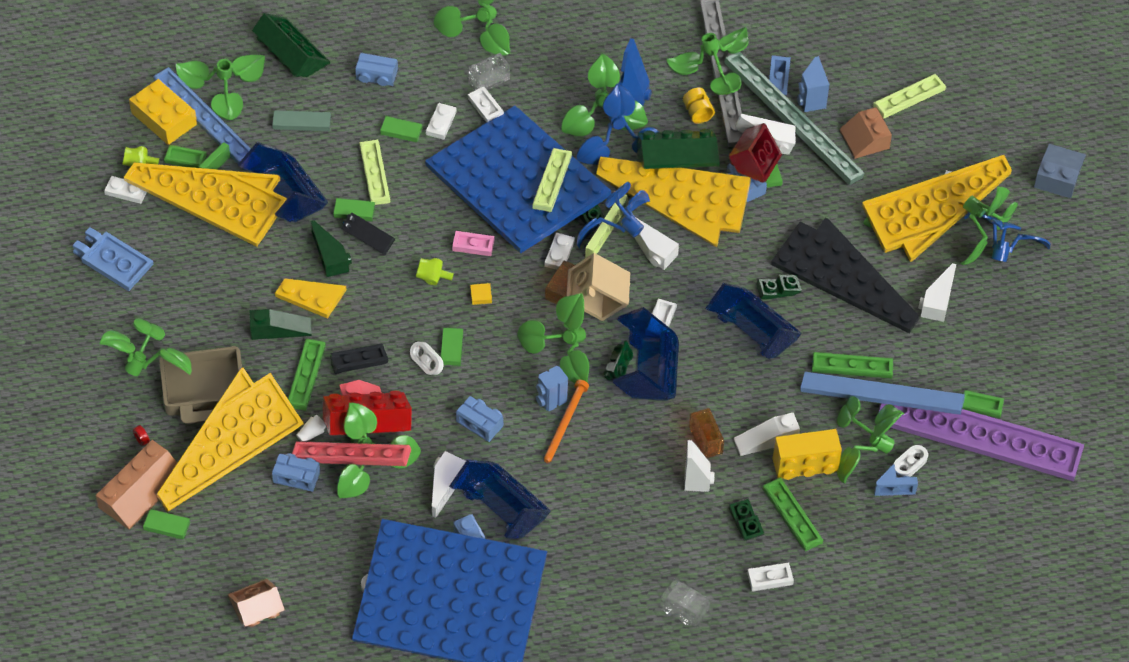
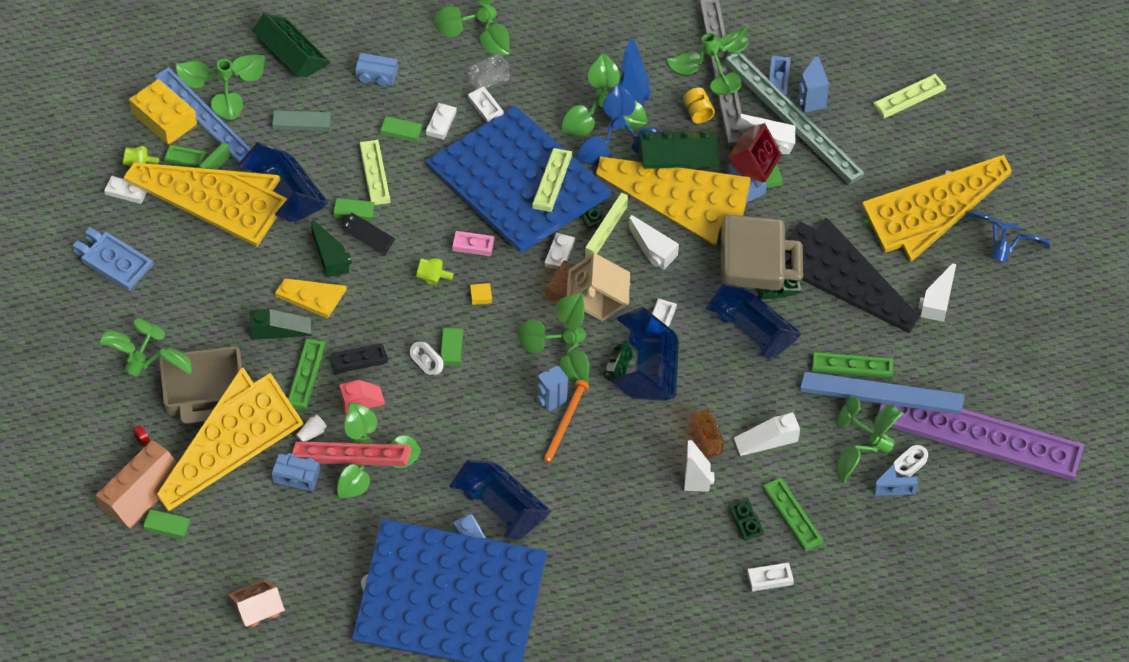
(390, 409): red brick -> none
(445, 471): white slope -> none
(479, 418): medium blue brick -> none
(629, 222): blue plant -> none
(685, 603): clear brick -> none
(756, 253): none -> dark tan piece
(807, 454): yellow brick -> none
(866, 133): nougat slope -> none
(977, 208): bright green plant -> none
(983, 404): bright green tile -> none
(1059, 170): sand blue slope -> none

